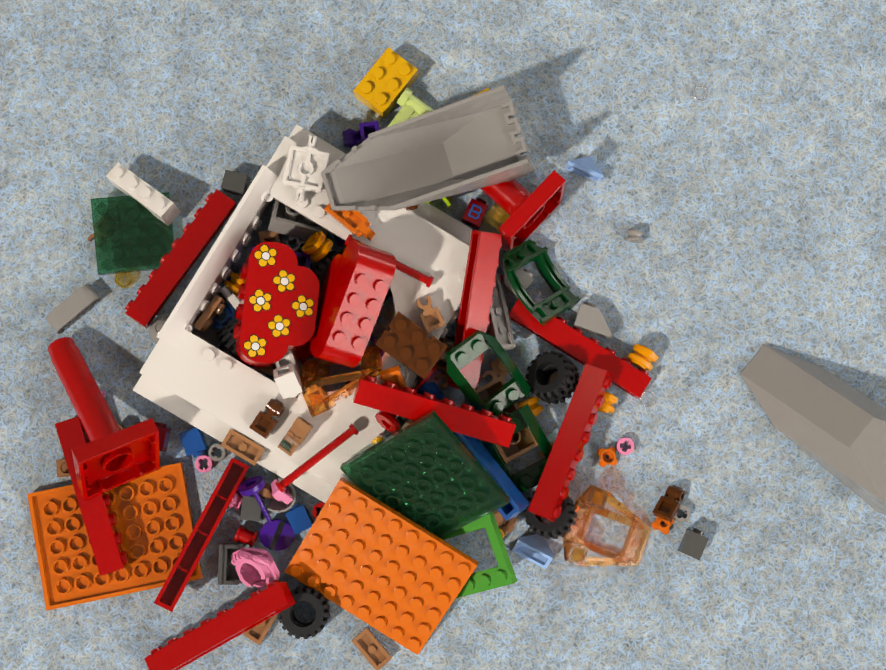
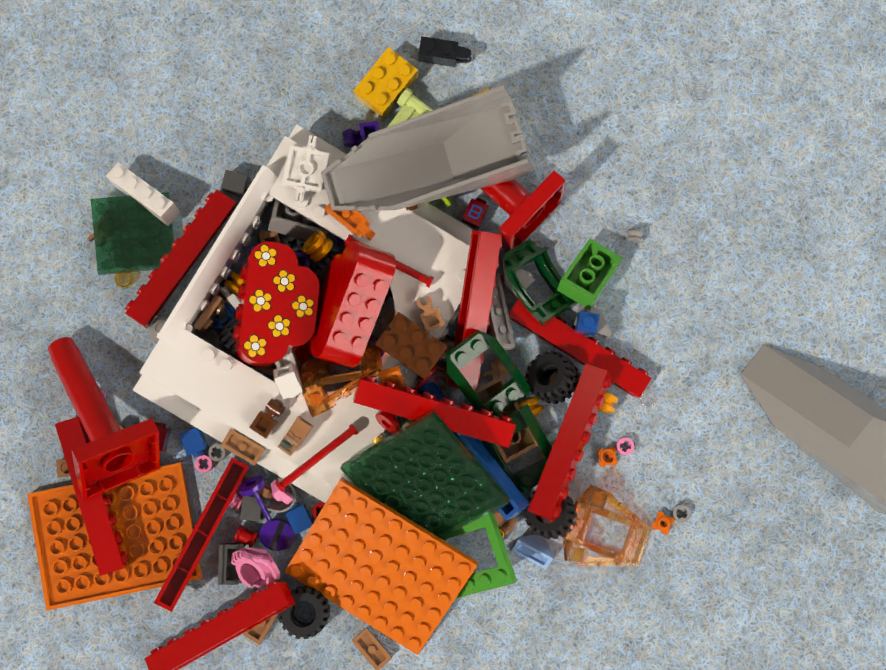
(70, 309): light grey beam -> none
(442, 52): none -> black hinge
(496, 216): clear yellow brick -> none
(585, 167): light blue slope -> none
(587, 323): none -> blue brick
(589, 274): none -> bright green brick
(642, 357): light orange wheel -> none
(667, 507): reddish brown plate -> none
(693, 543): dark grey brick -> none

